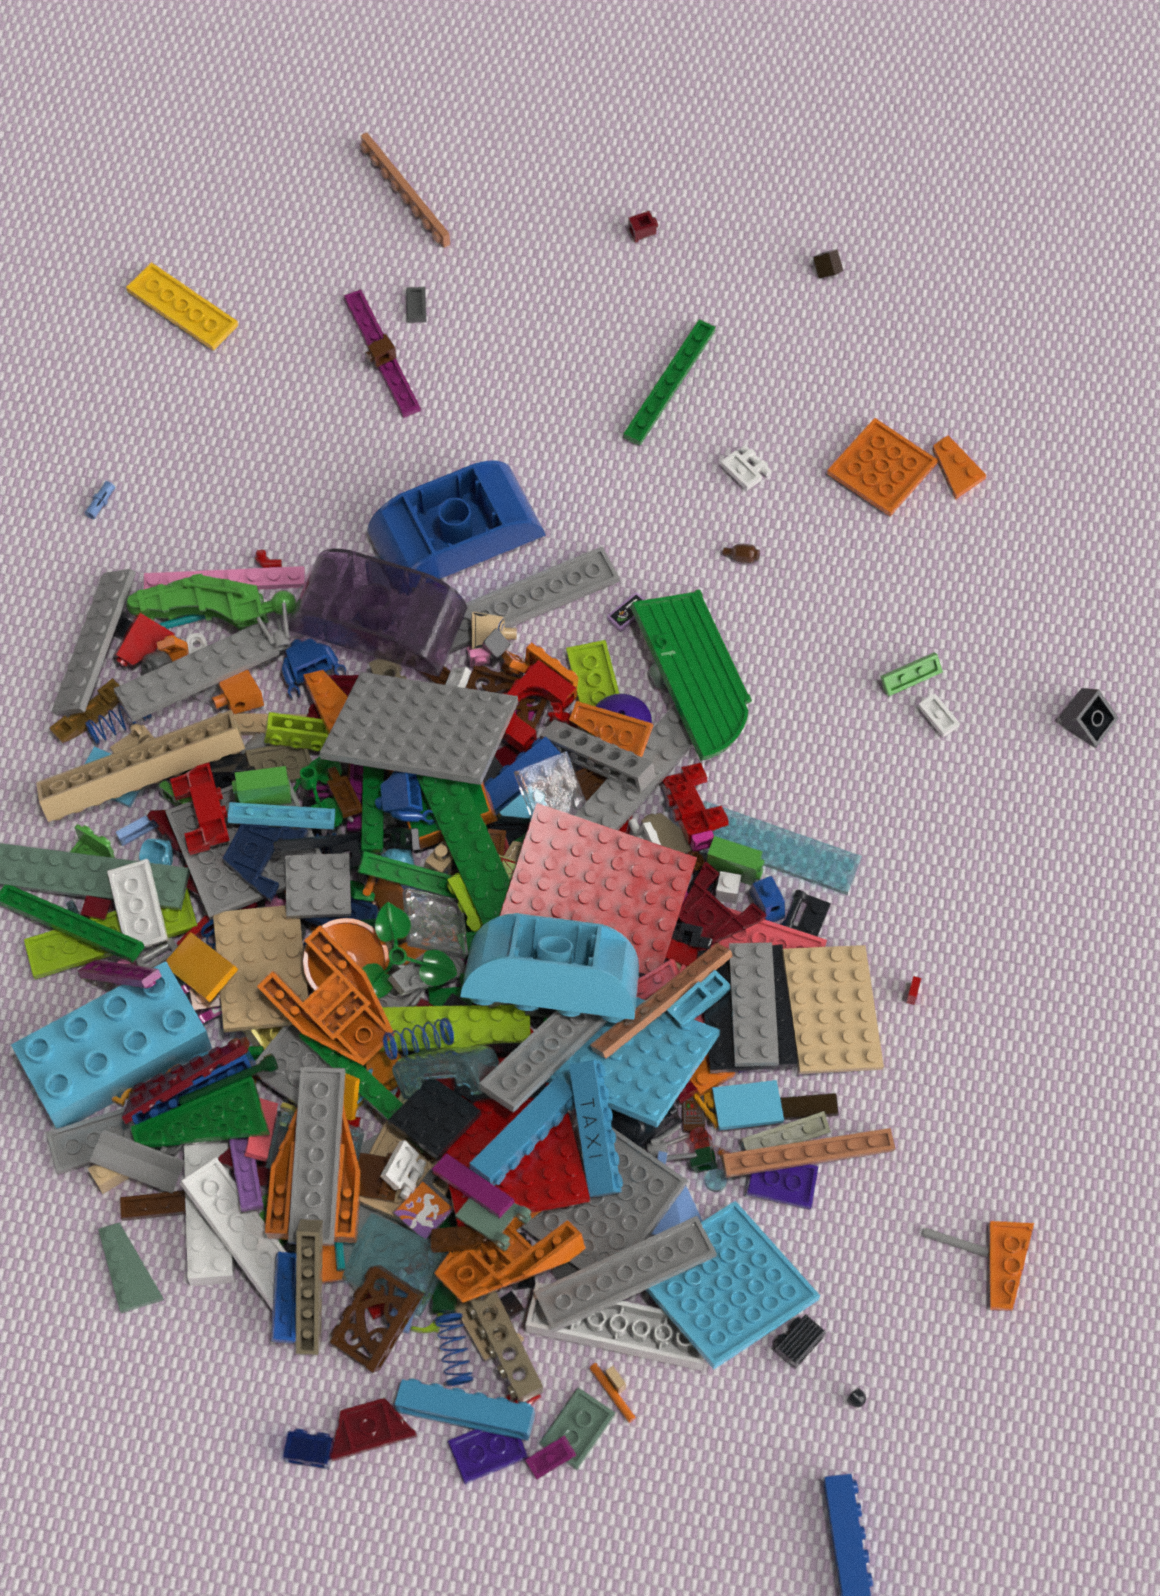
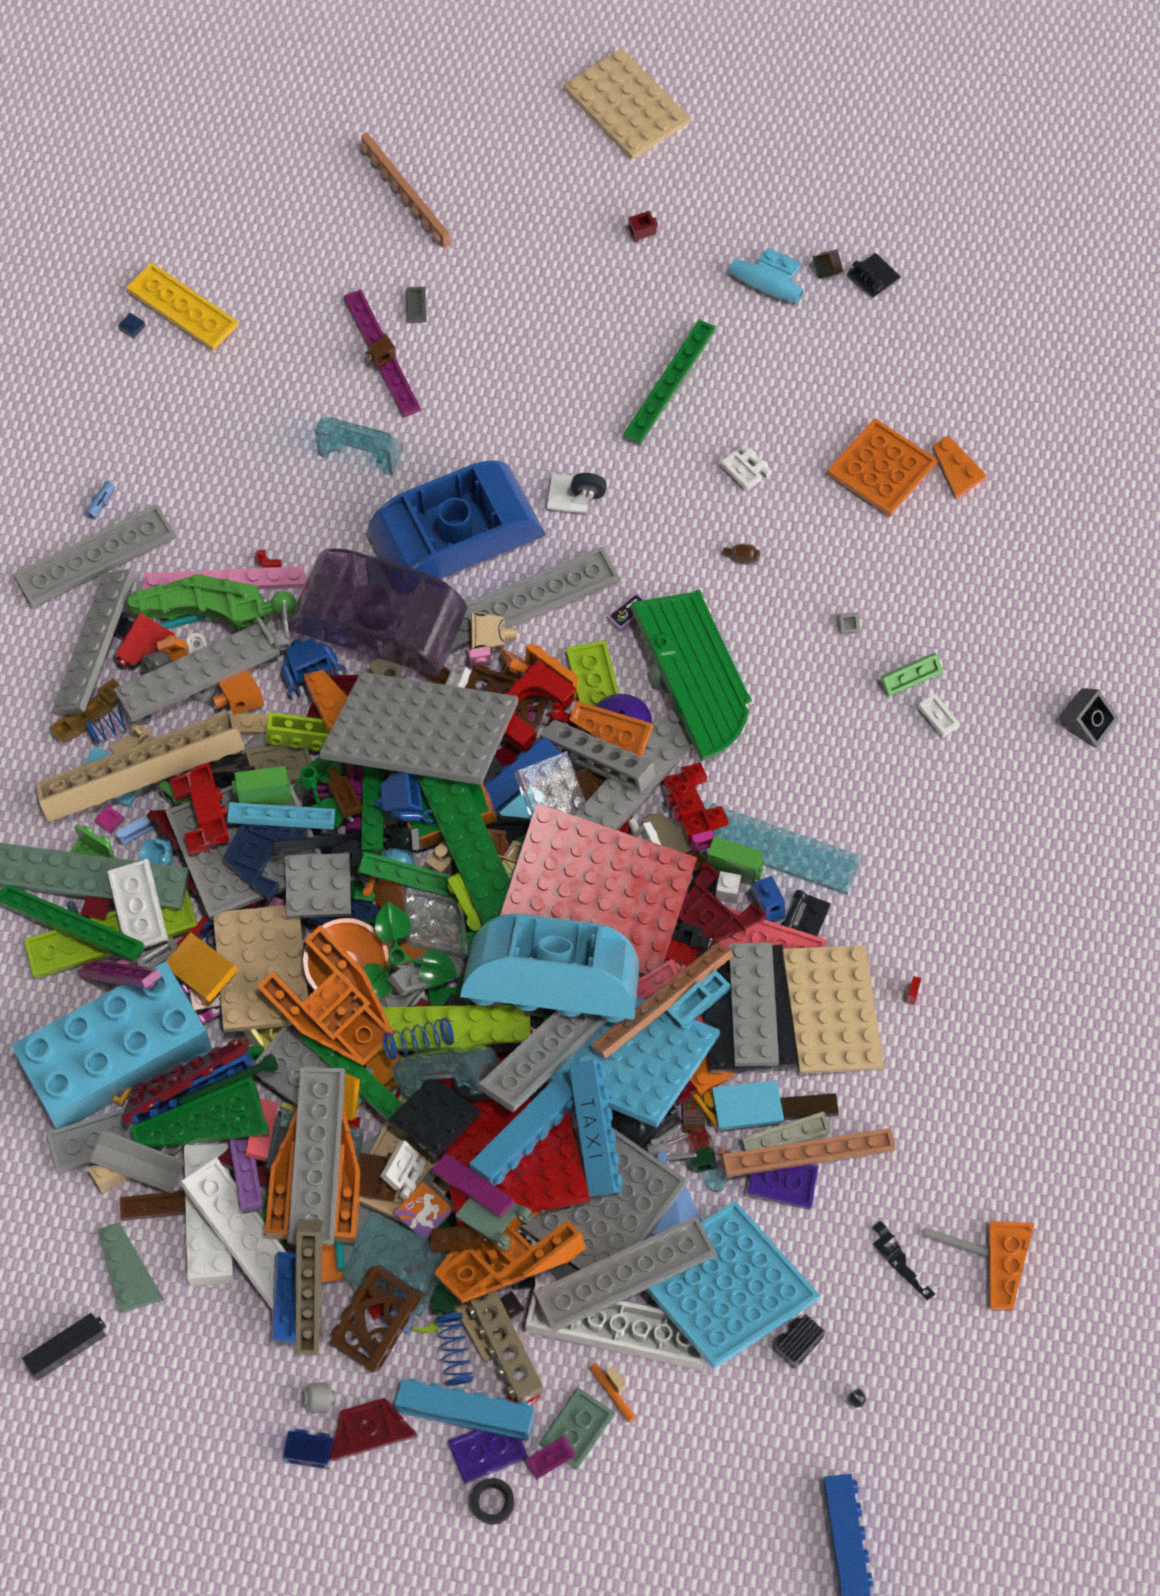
(65, 1346): none -> black brick
(94, 555): none -> light grey plate
(109, 819): none -> dark pink tile
(131, 325): none -> dark blue plate
(318, 1397): none -> light grey head
(334, 433): none -> clear light blue windscreen
(492, 1483): none -> black tyre
(496, 643): slope -> none
(573, 492): none -> white plate
(626, 103): none -> tan plate
(770, 275): none -> medium azure plate
(848, 622): none -> light grey slope
(873, 274): none -> black hinge
(897, 1254): none -> black piece

